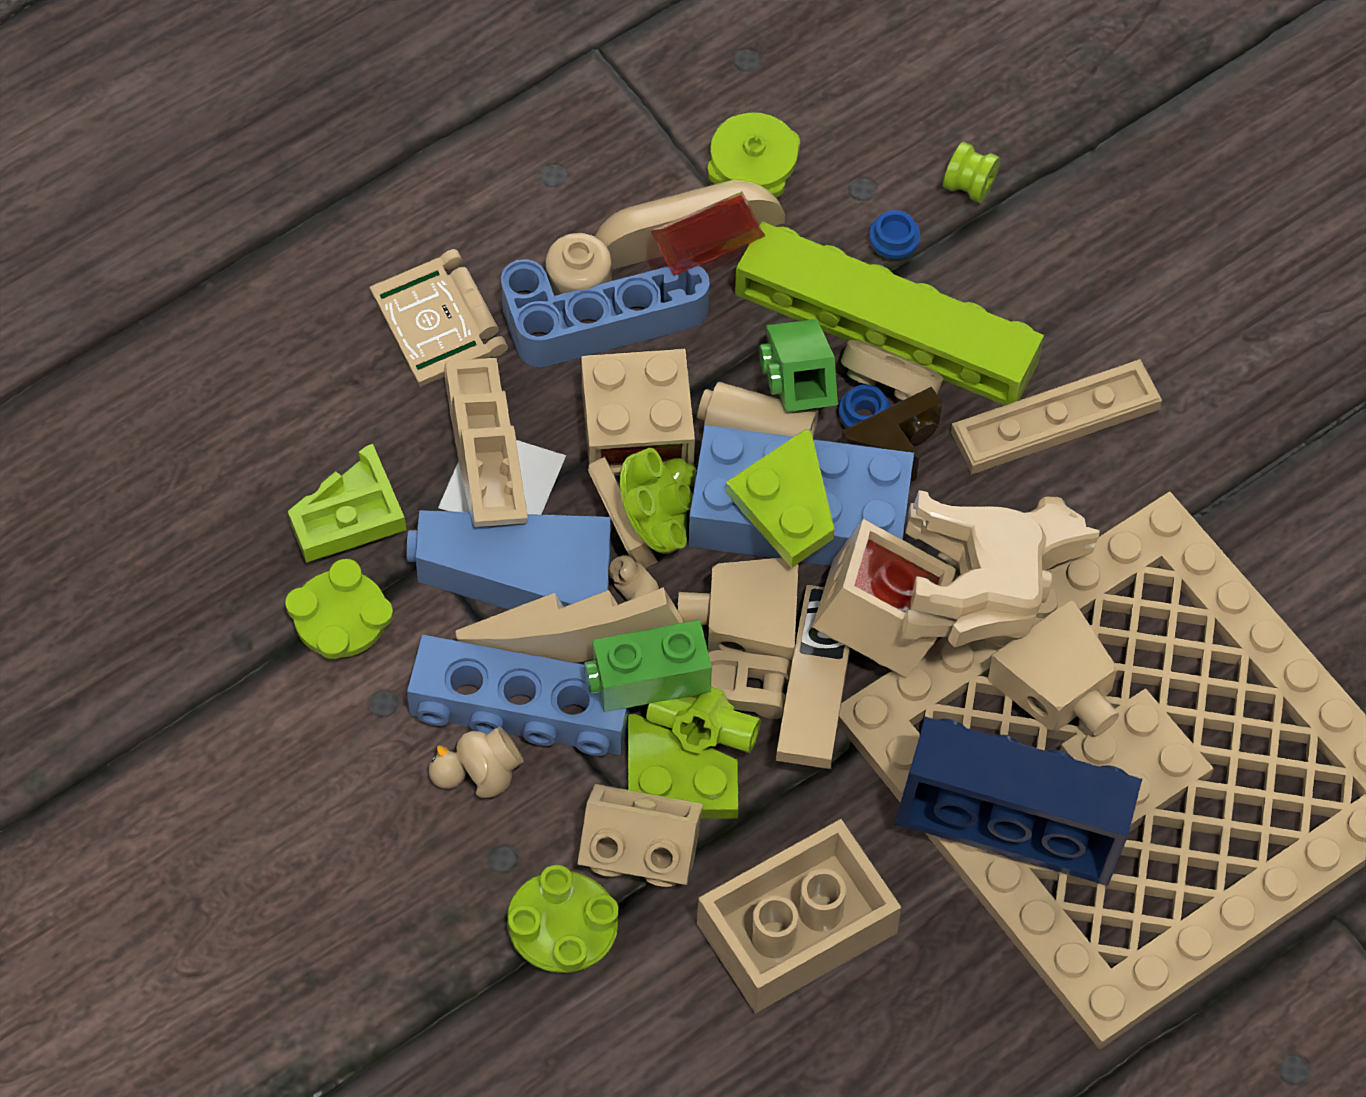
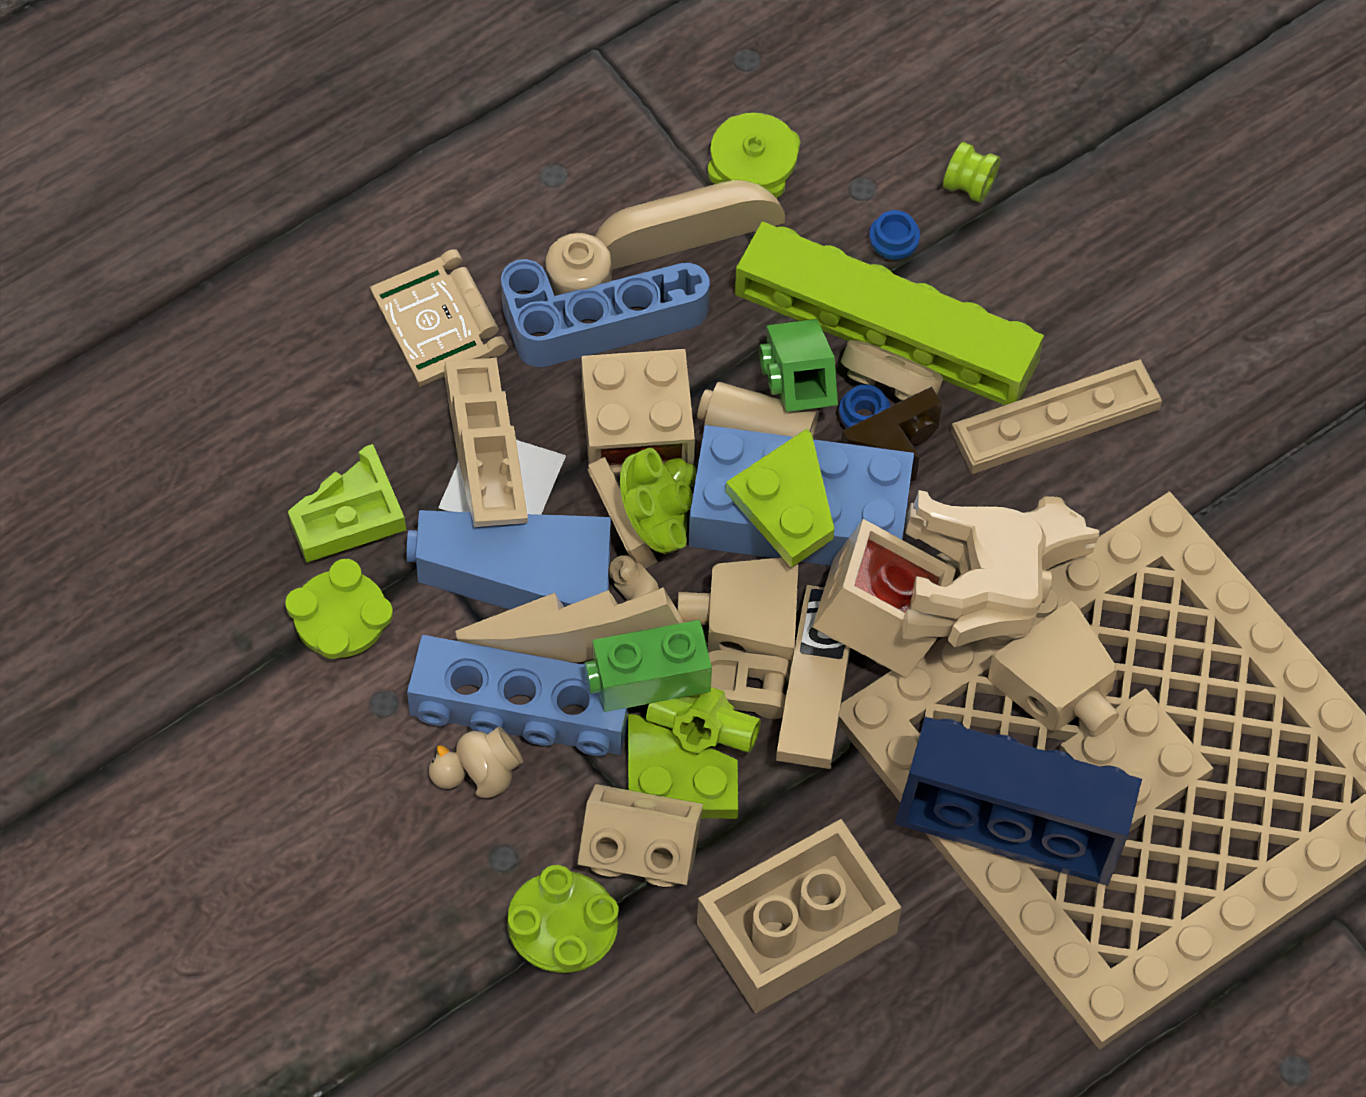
(707, 233): clear red tile -> none

